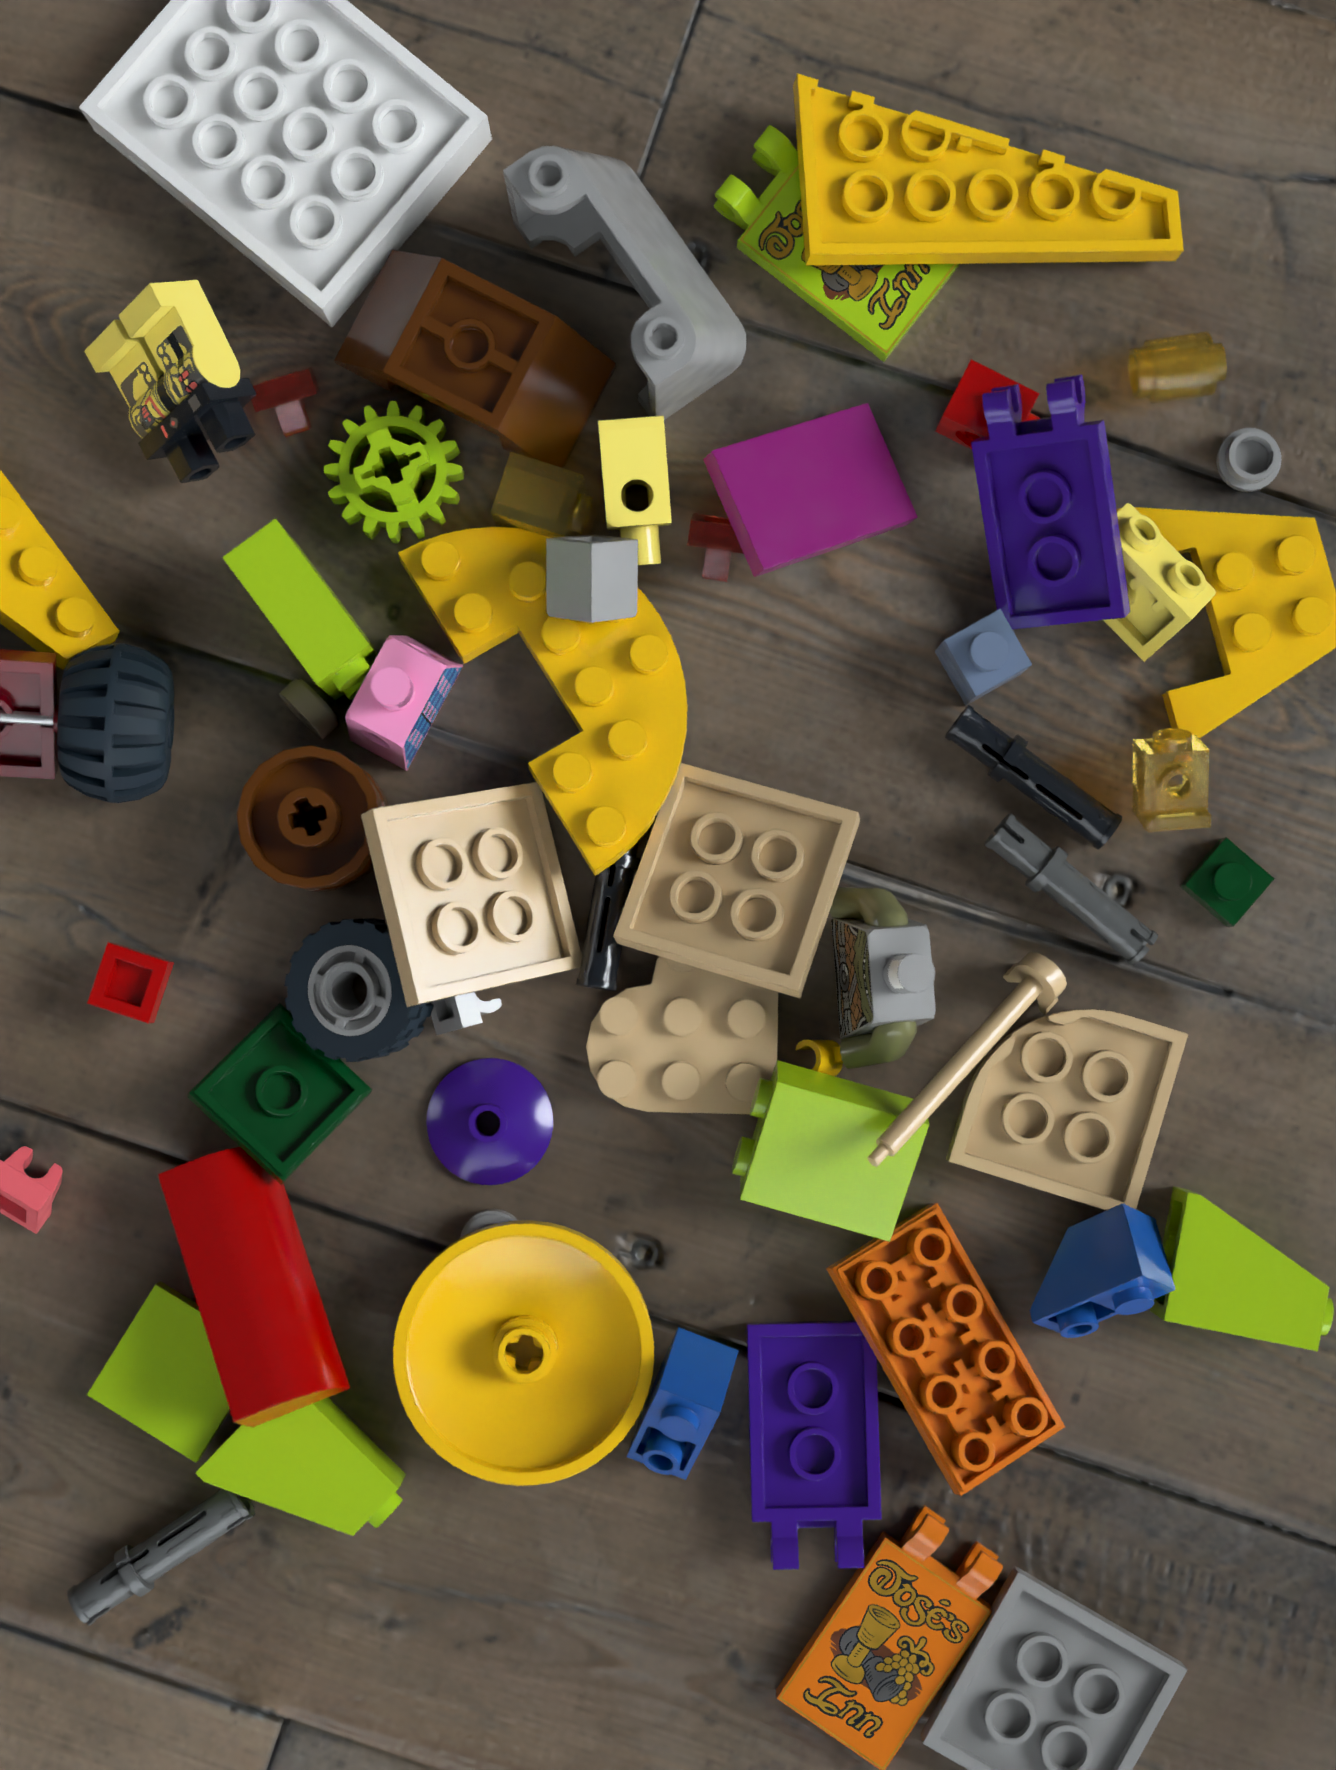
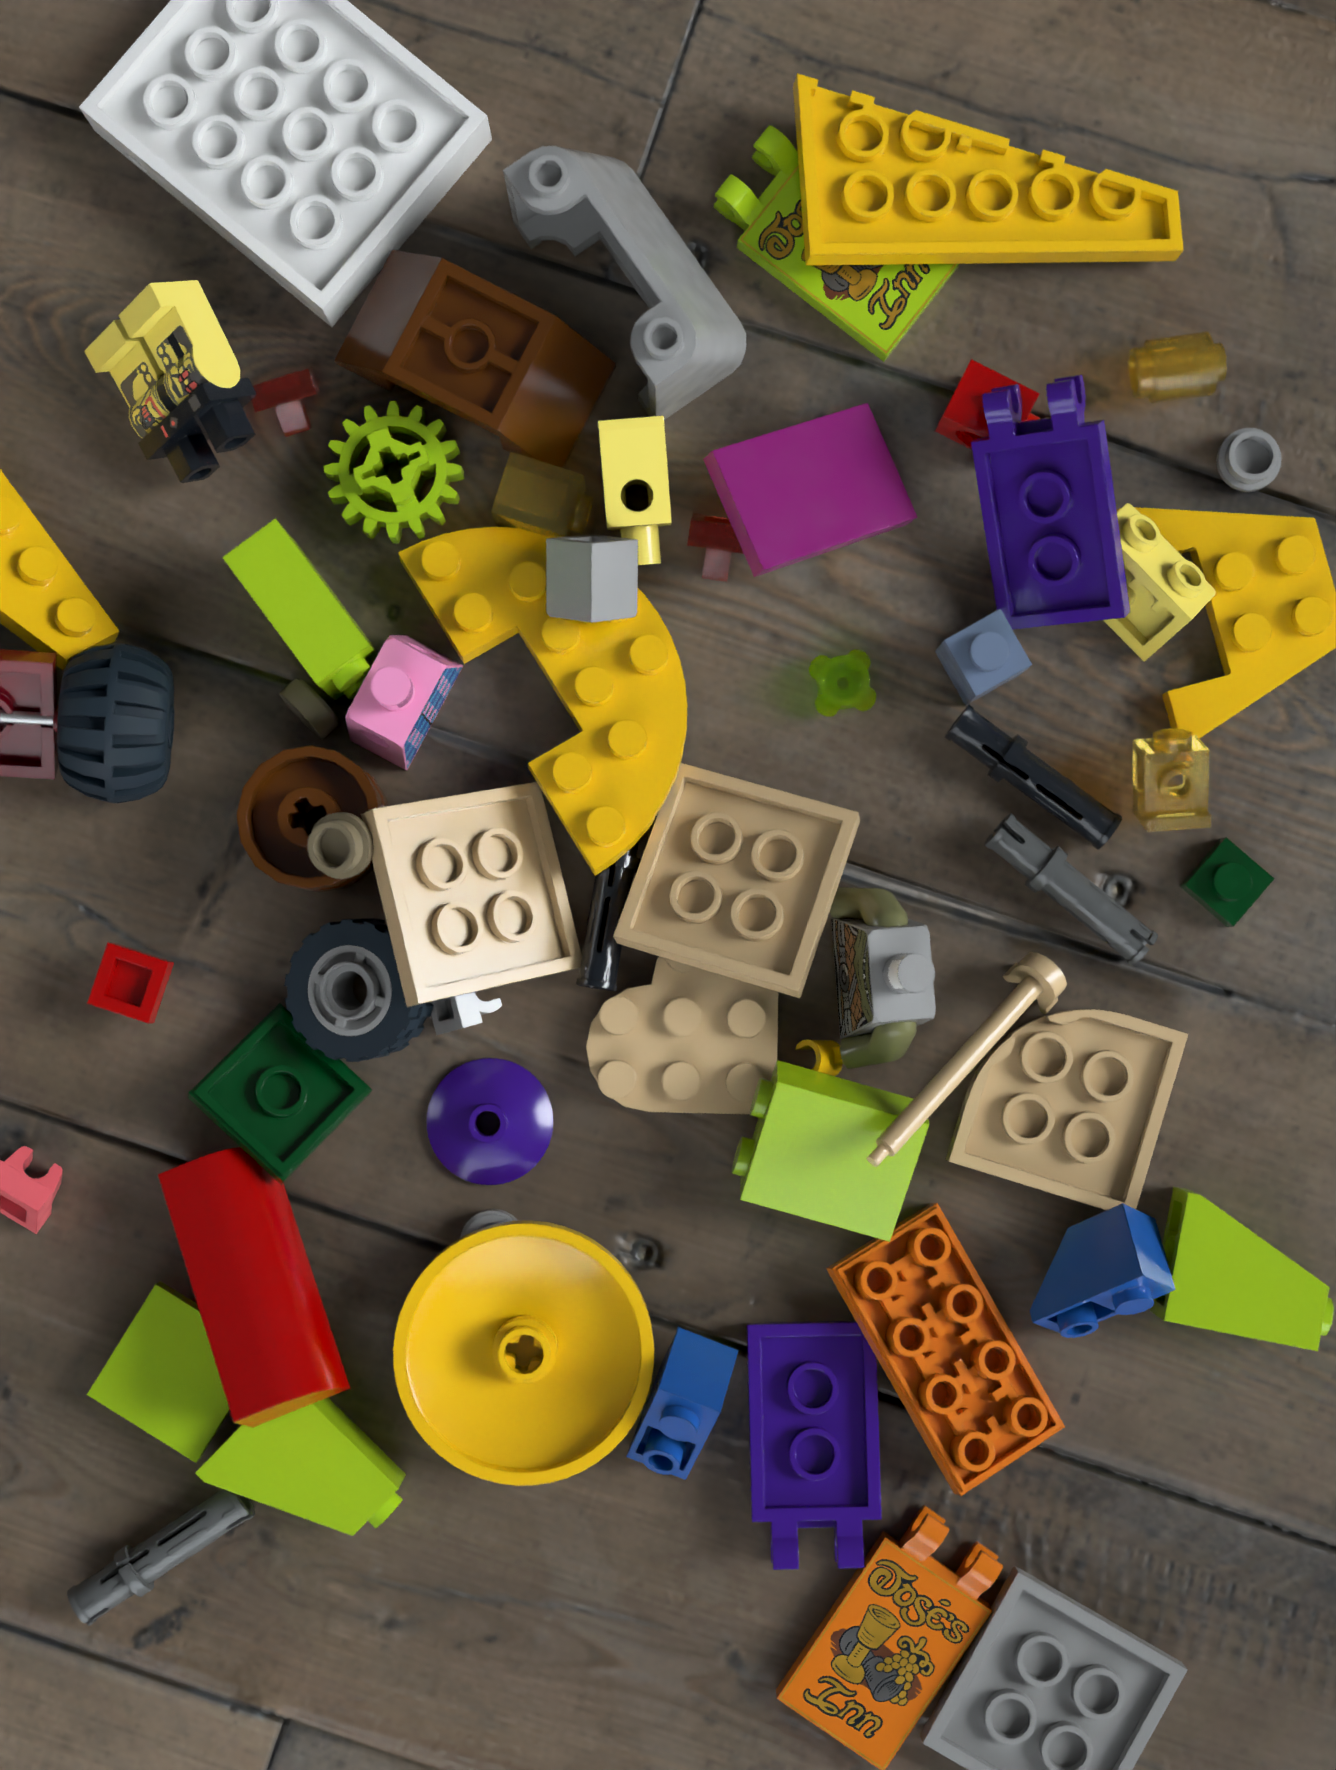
(340, 845): none -> dark tan plate
(853, 668): none -> clear neon green plate

